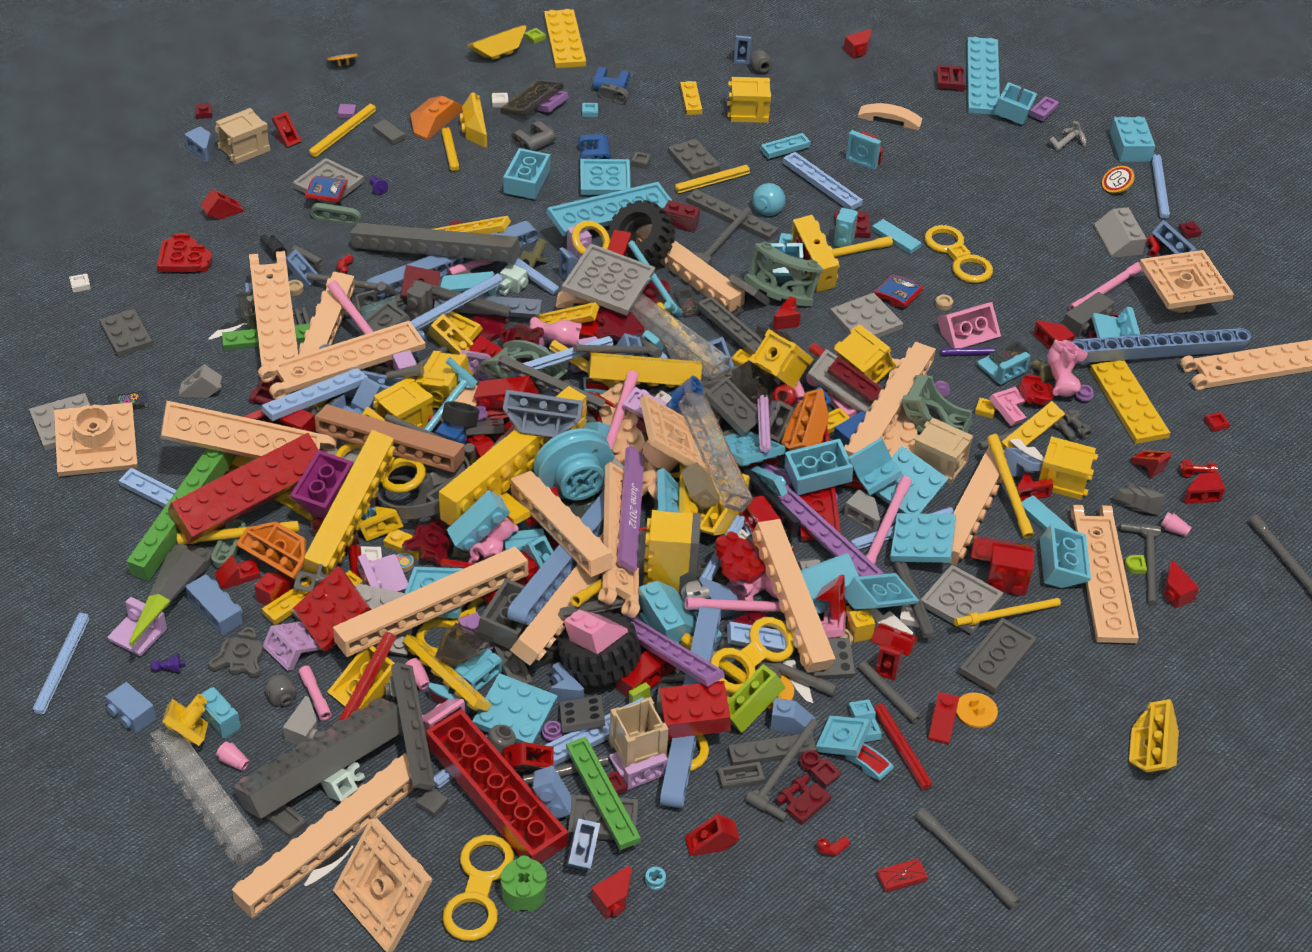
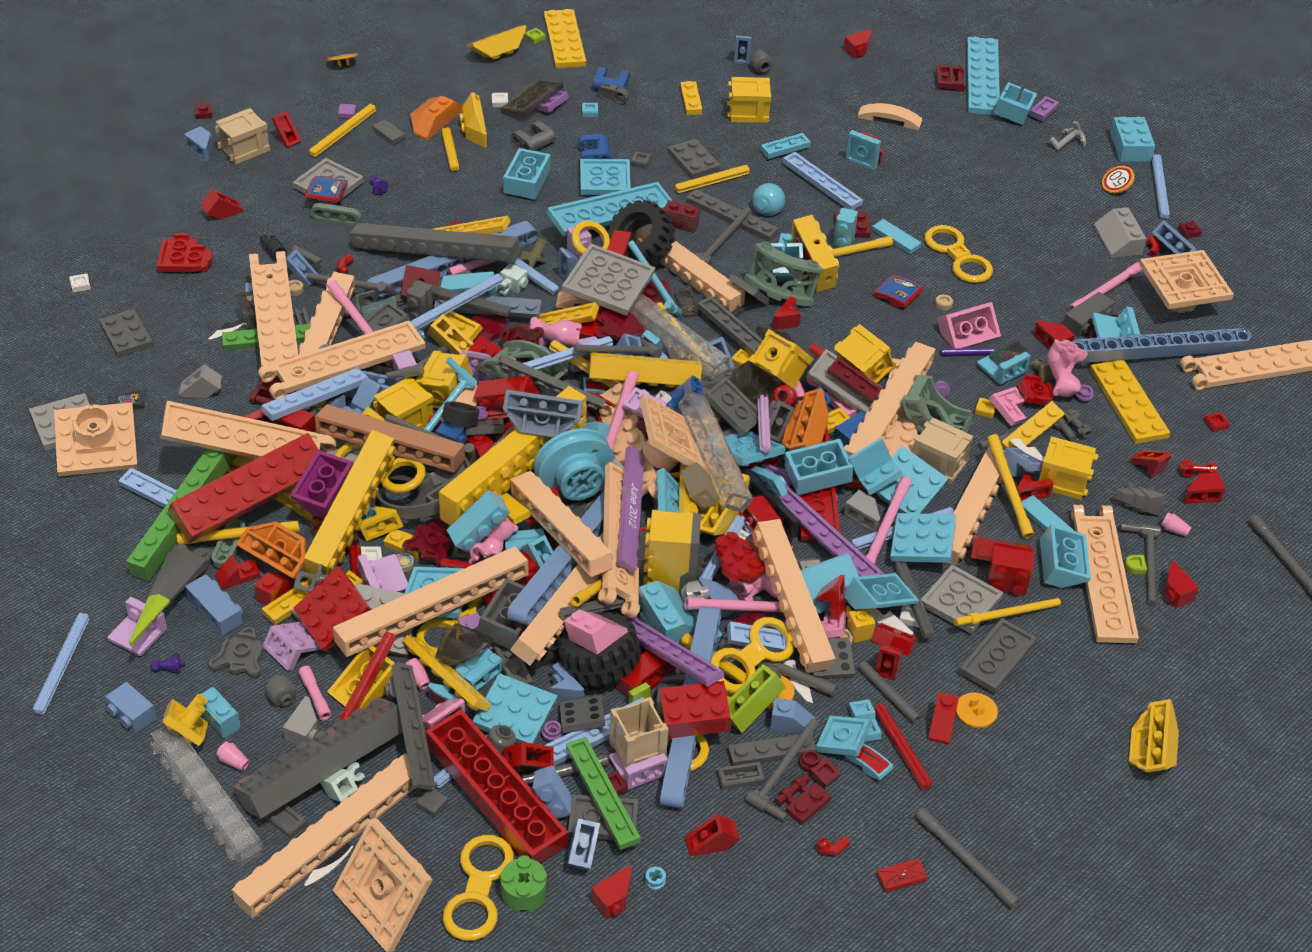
(869, 313): light grey plate -> none

